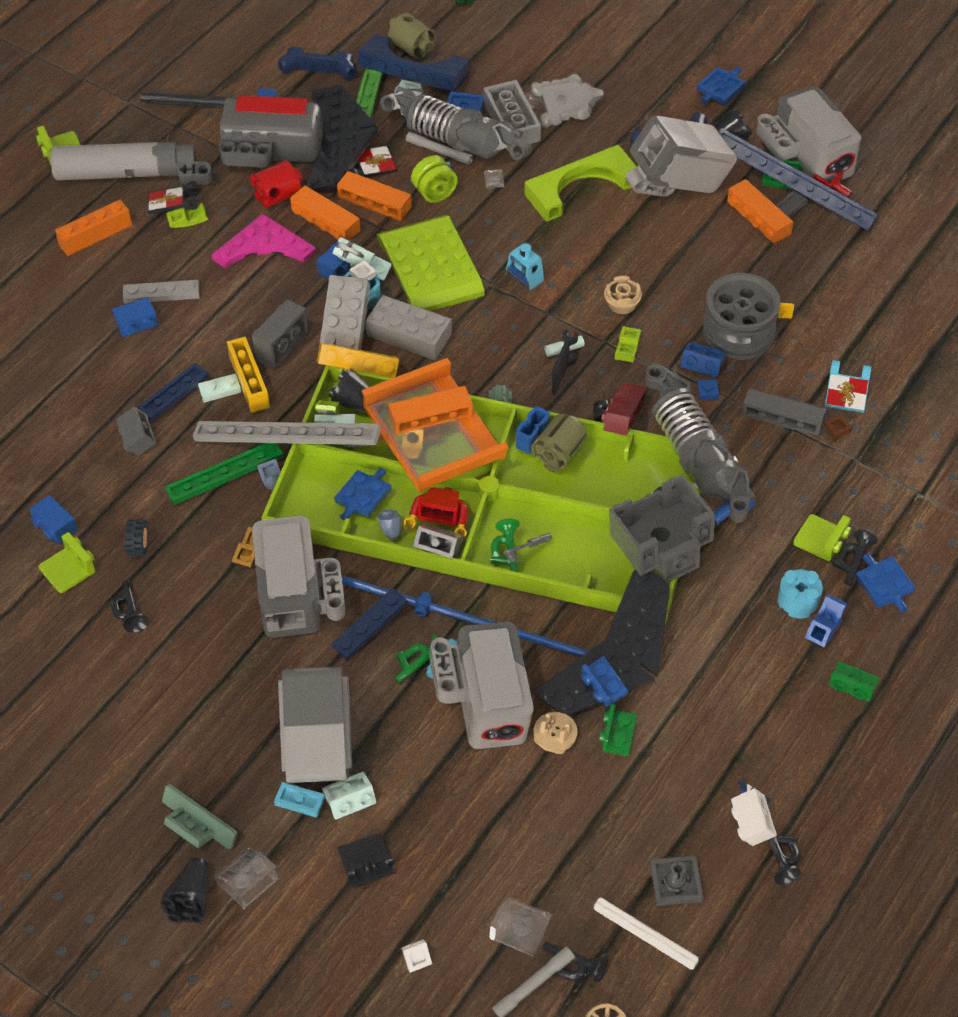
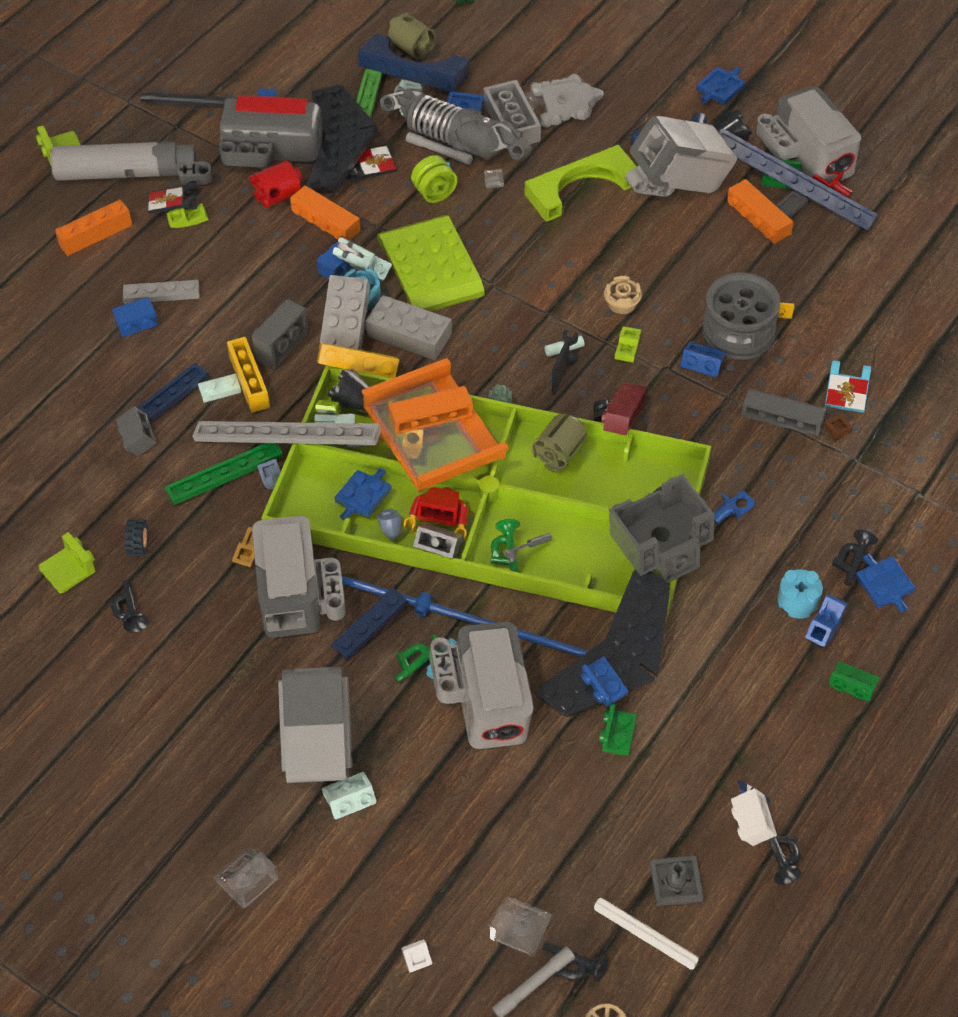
(52, 519): blue brick -> none
(187, 894): black cone -> none
(194, 821): sand green bracket -> none
(263, 237): dark pink plate -> none
(298, 60): dark blue plate -> none
(299, 799): medium azure plate -> none
(363, 270): white plate -> none
(366, 860): black hinge -> none
(374, 196): orange brick -> none
(525, 266): medium azure torso -> none
(531, 429): blue brick -> none
(564, 736): tan plate -> none
(699, 446): dark grey piece -> none
(707, 389): blue plate -> none
(822, 536): lime bracket -> none

